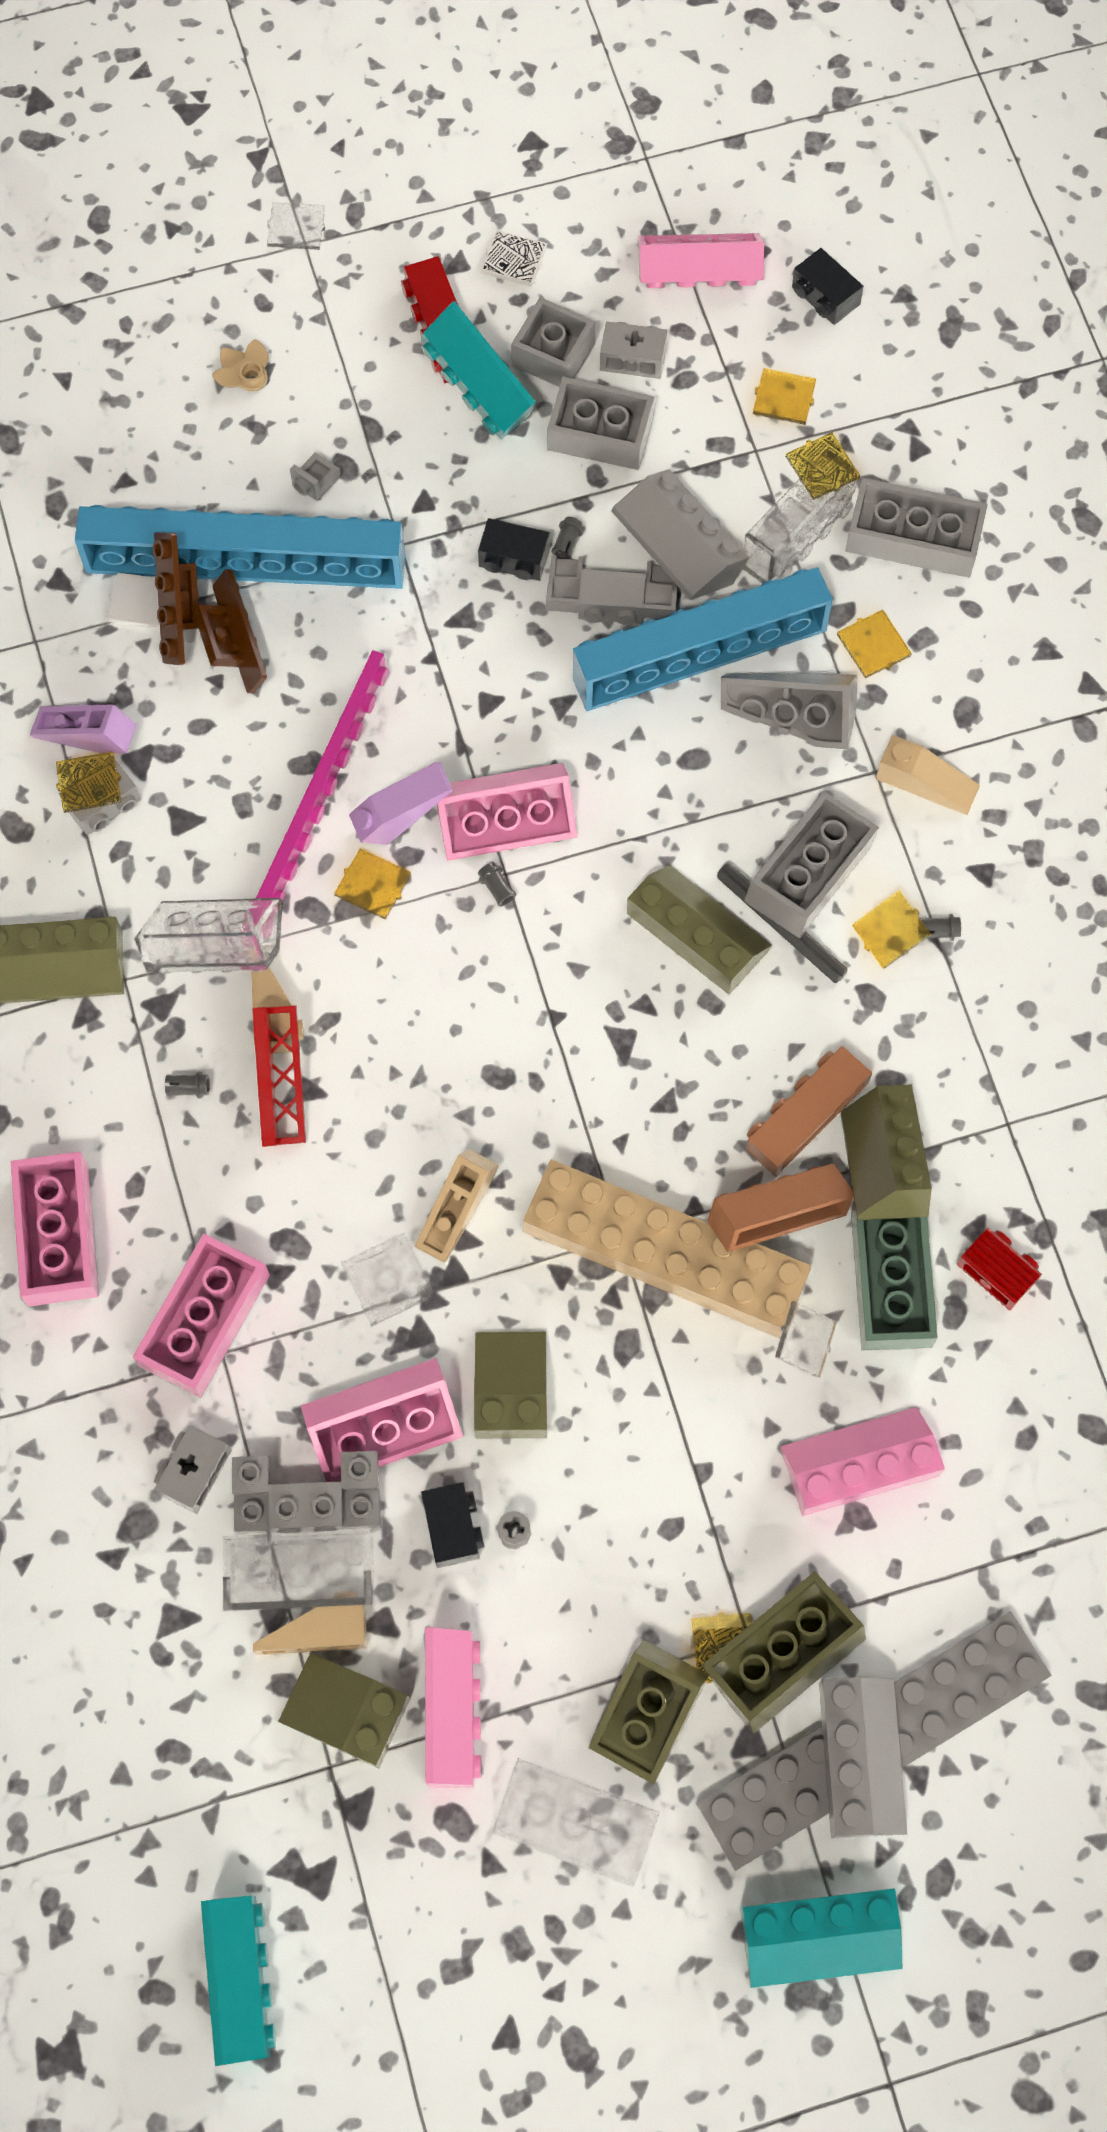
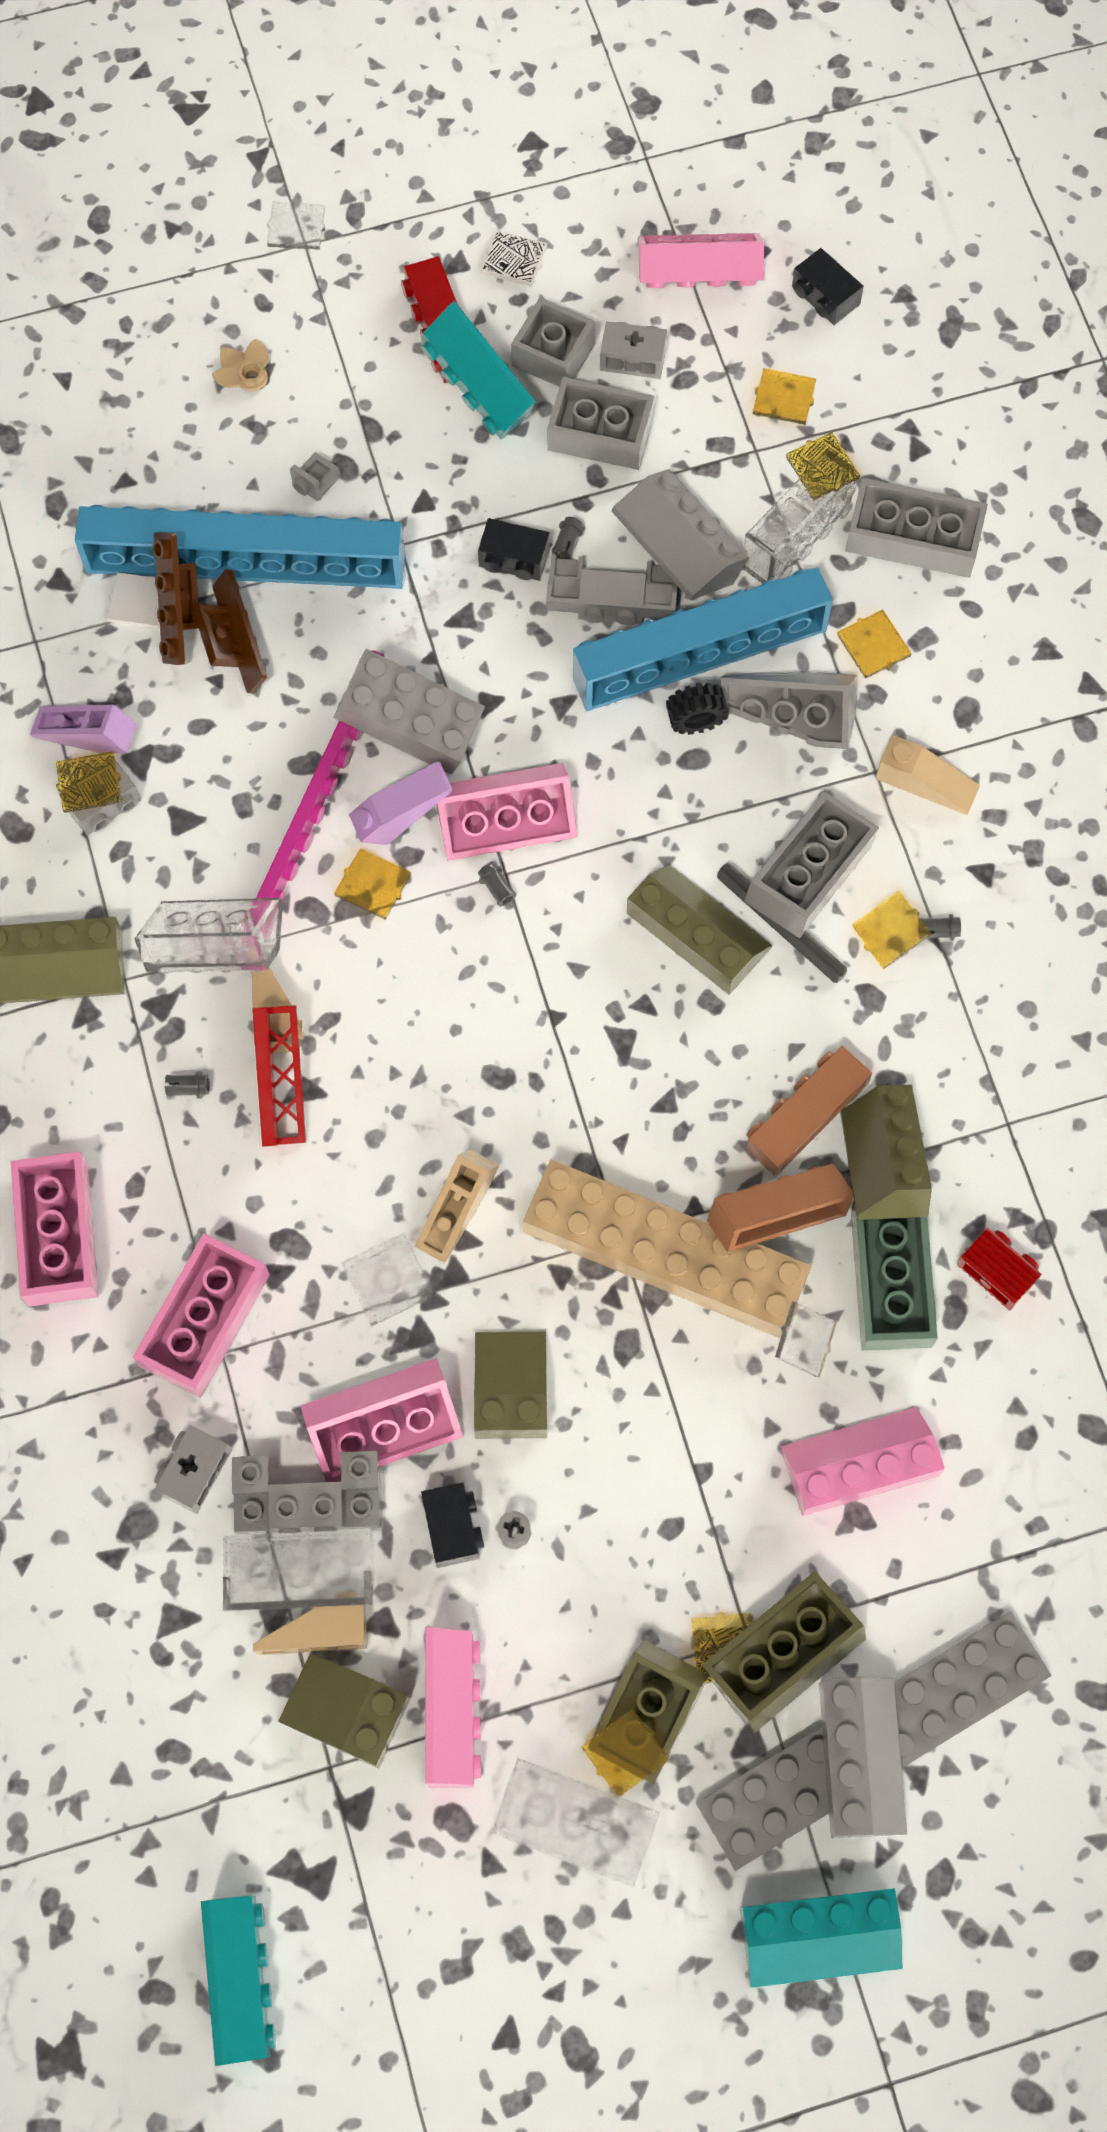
(409, 711): none -> light grey brick
(625, 1753): none -> clear yellow piece
(697, 708): none -> black tyre

